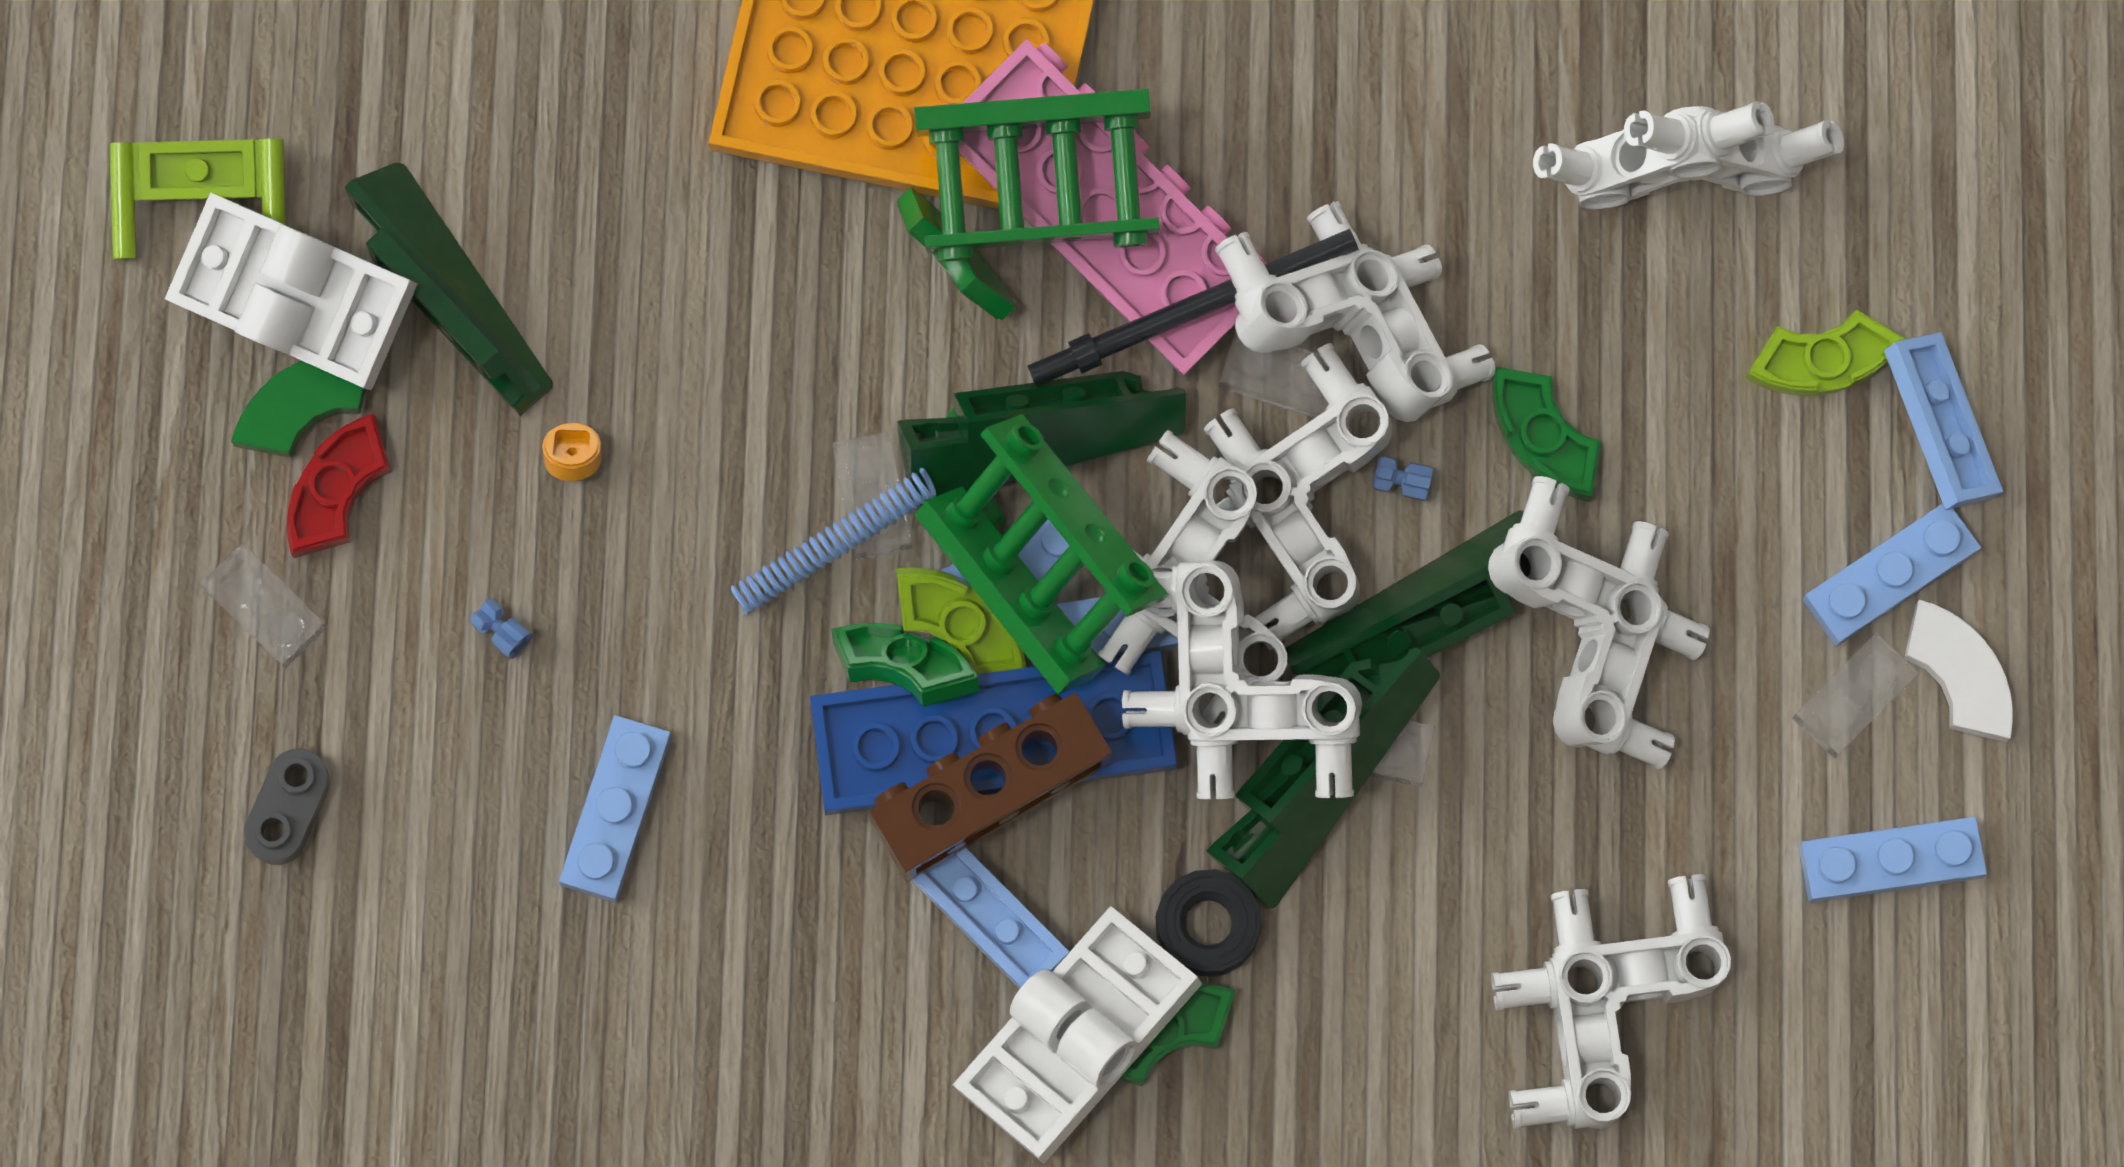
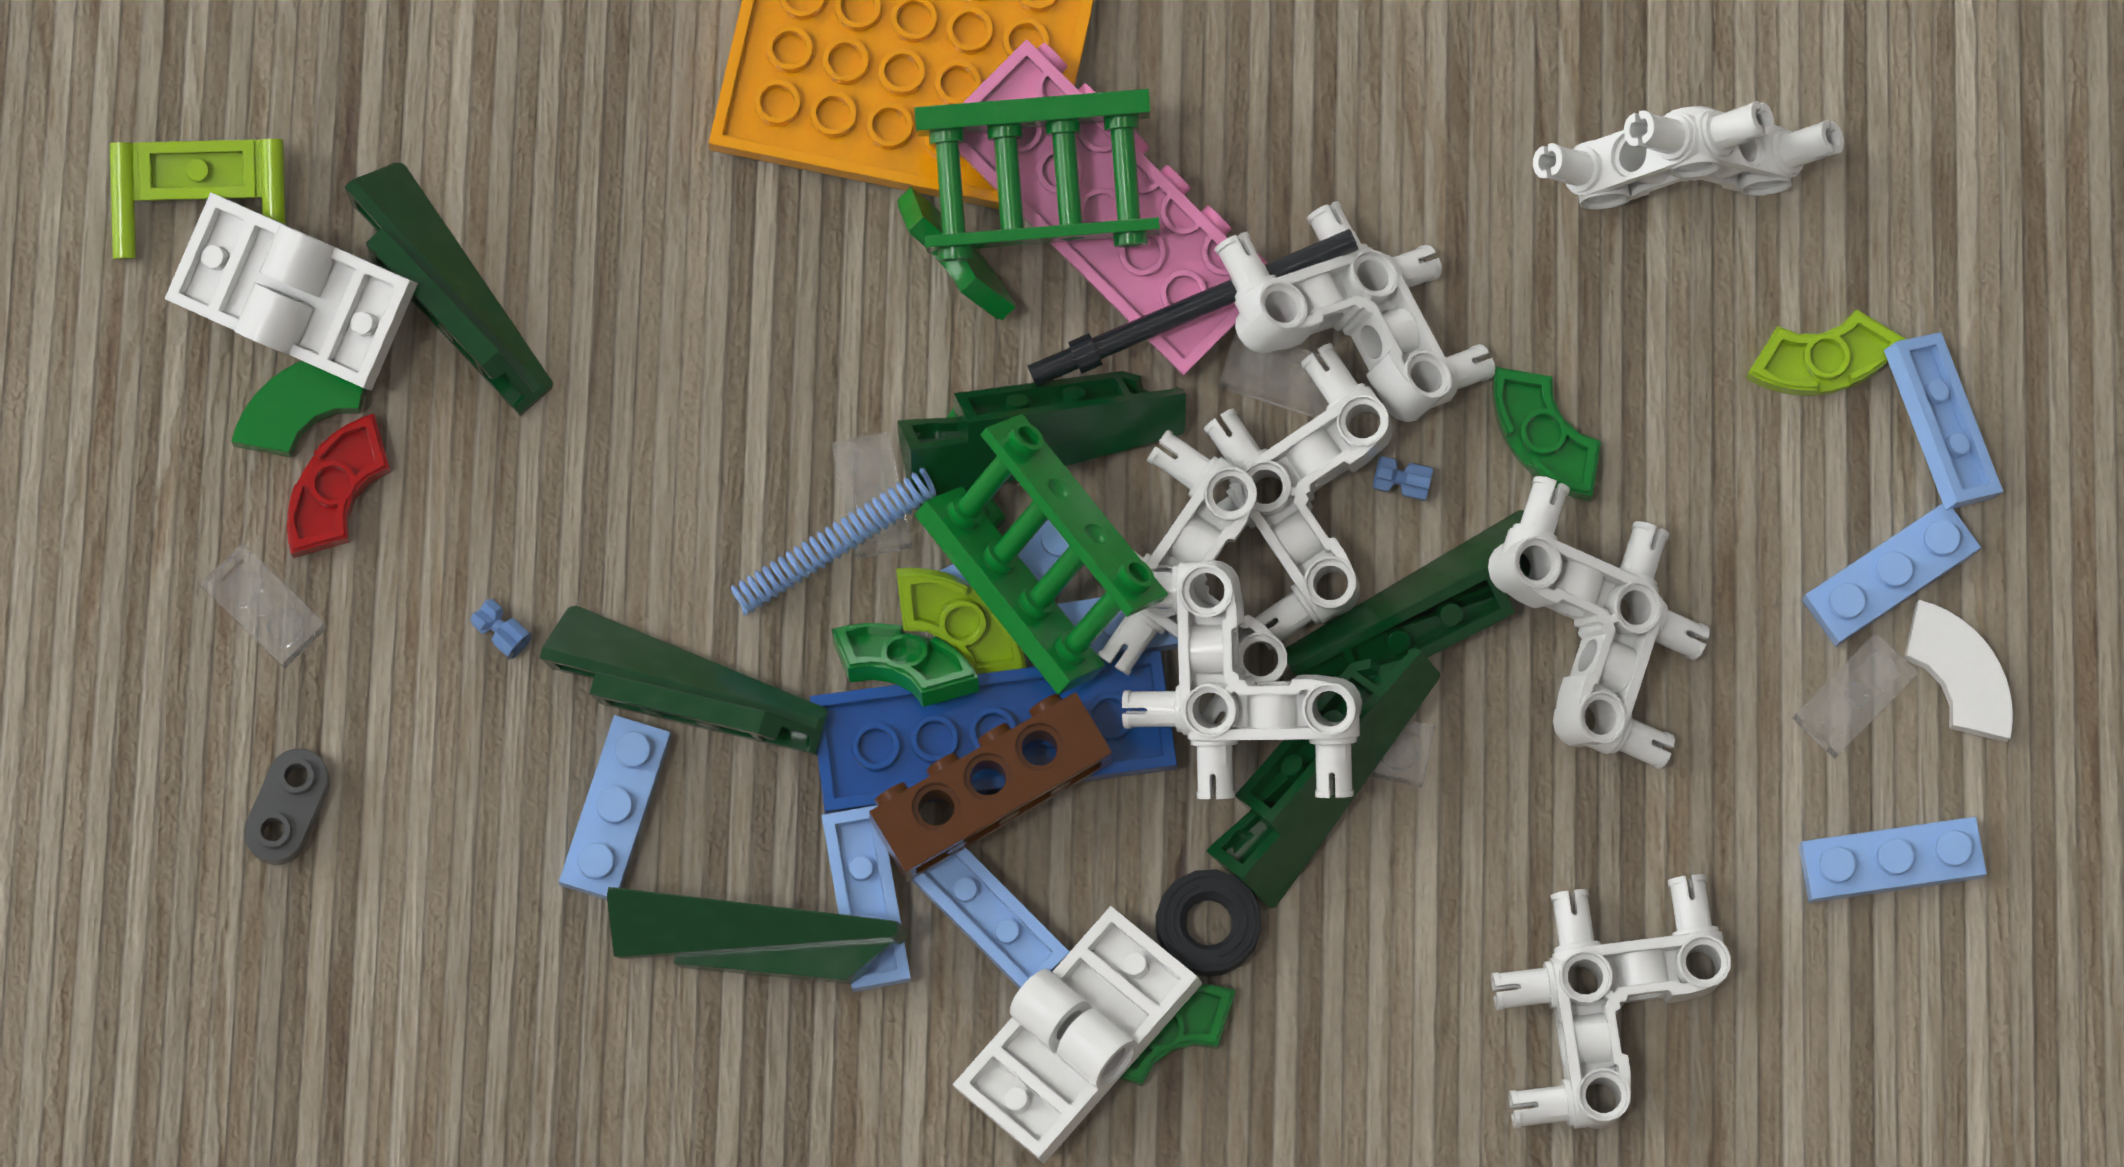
(572, 452): light orange tile -> none
(678, 686): none -> dark green wedge
(747, 936): none -> dark green wedge
(865, 888): none -> light blue plate

